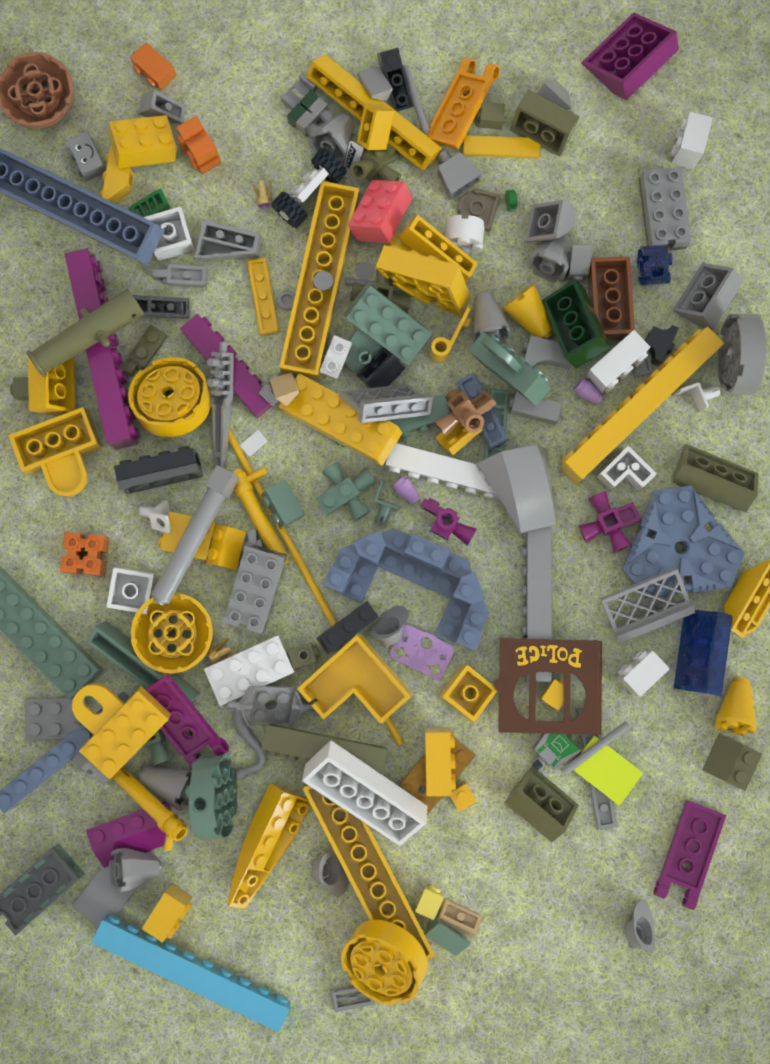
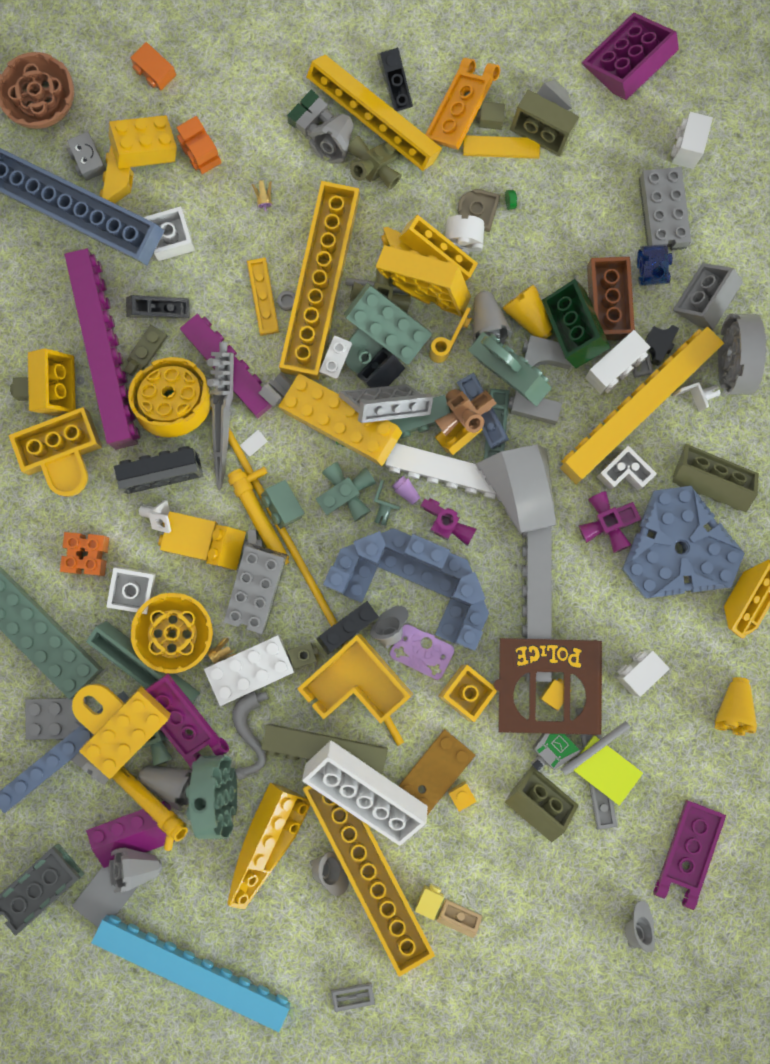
(86, 332): olive piece -> none
(158, 104): light grey slope -> none
(158, 194): green slope -> none
(165, 916): yellow brick -> none
(182, 275): light grey hinge -> none
(219, 487): light grey brick -> none
(226, 243): light grey wedge -> none
(285, 388): tan slope -> none
(285, 709): light grey plate -> none
(303, 86): light grey piece -> none
(323, 280): light grey piece -> none
(327, 167): black plate -> none
(353, 154): sticker -> none
(365, 270): light grey piece -> none
(375, 83): light grey slope -> none
(375, 126): yellow brick -> none
(380, 211): coral brick -> none
(388, 945): yellow brick -> none
(416, 101): light grey bar -> none
(439, 761): yellow brick -> none
(446, 937): sand green slope -> none
(456, 173): light grey torso -> none
(550, 221): light grey slope -> none
(551, 259): light grey cone -> none
(579, 262): light grey slope -> none
(588, 391): lavender cone -> none
(656, 618): light grey fence -> none
(703, 652): clear blue brick -> none
(732, 762): olive slope -> none

